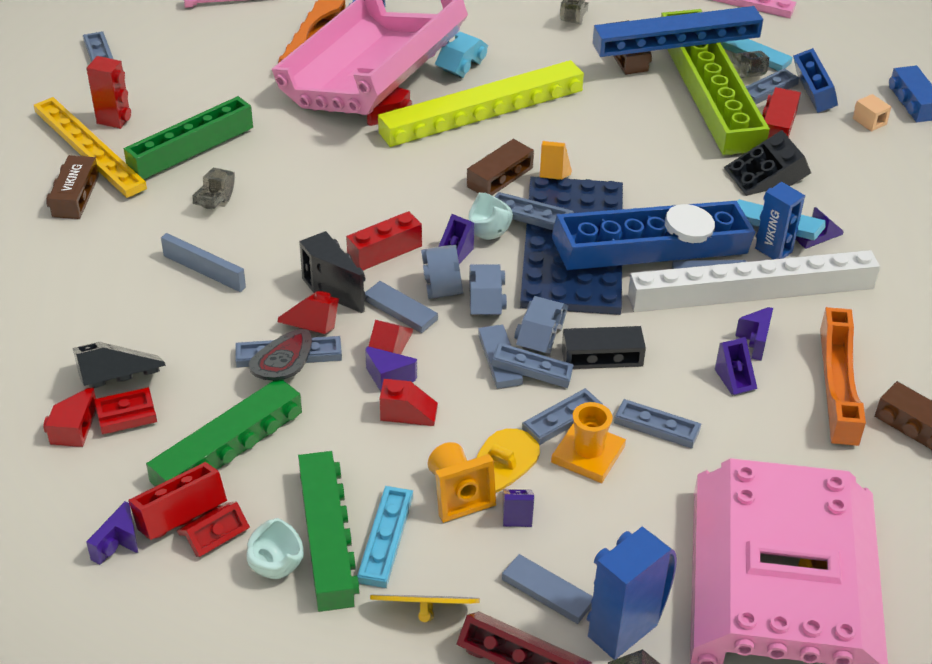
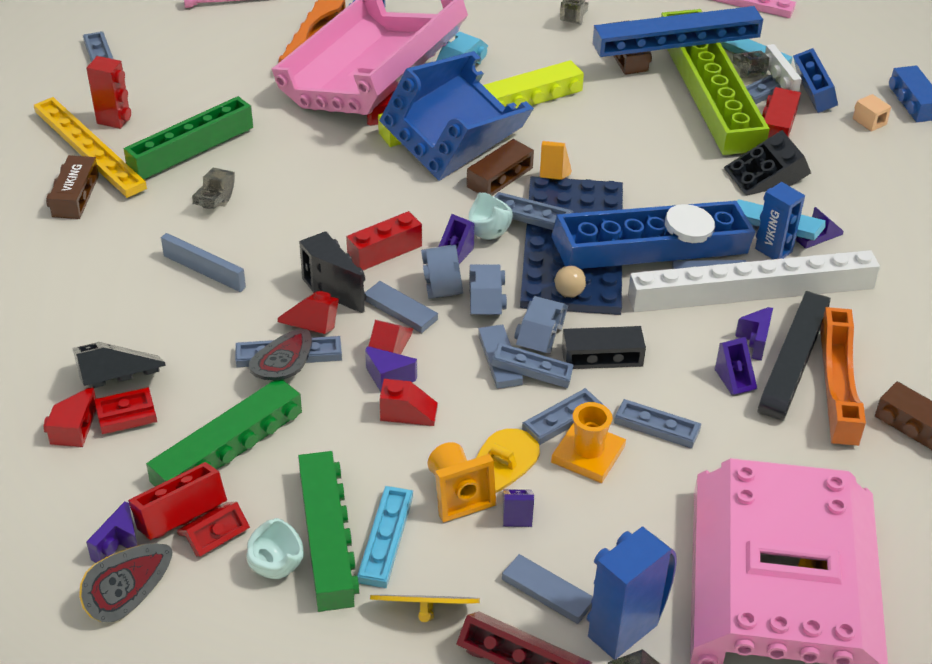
(123, 581): none -> shield
(448, 114): none -> blue windscreen
(570, 281): none -> tan piece
(782, 70): none -> white plate
(793, 356): none -> black beam

